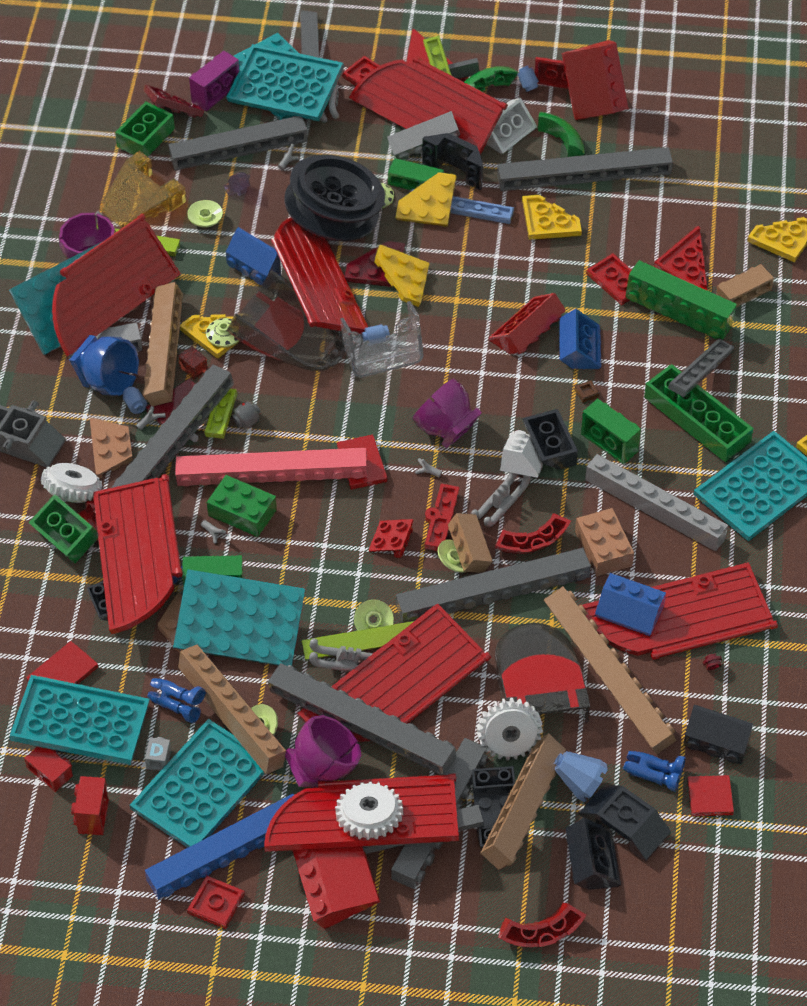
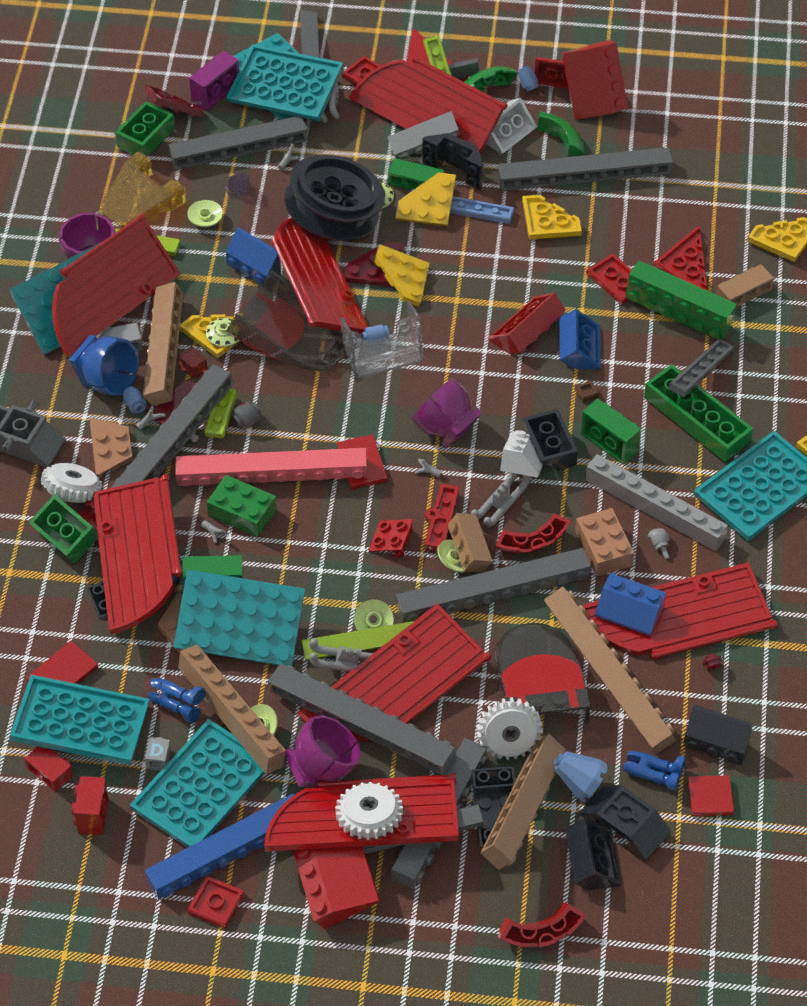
(660, 540): none -> light grey piece

